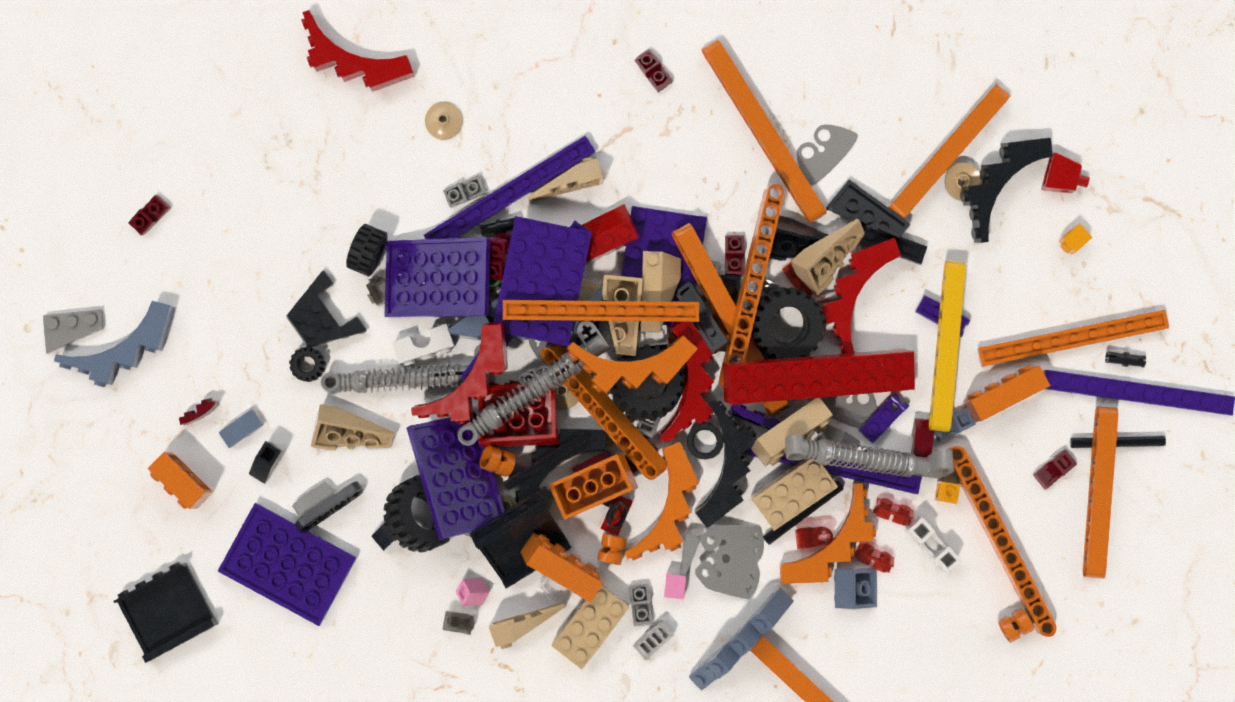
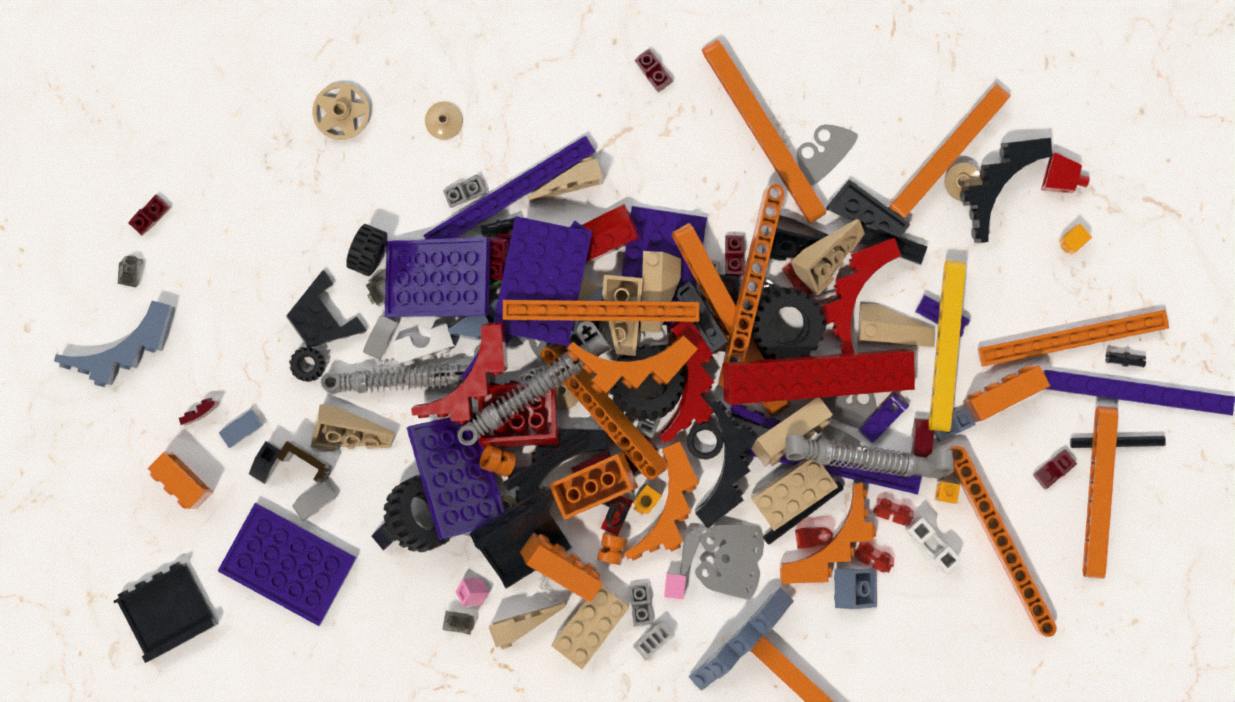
(68, 327): light grey wing -> none
(129, 271): none -> clear smoke bracket
(291, 448): none -> dark brown panel
(329, 507): black beam -> none
(340, 111): none -> tan wheel
(377, 72): red arch -> none
(379, 337): none -> light grey slope
(655, 497): none -> light orange brick
(886, 326): none -> tan wedge
(1020, 620): orange wheel -> none

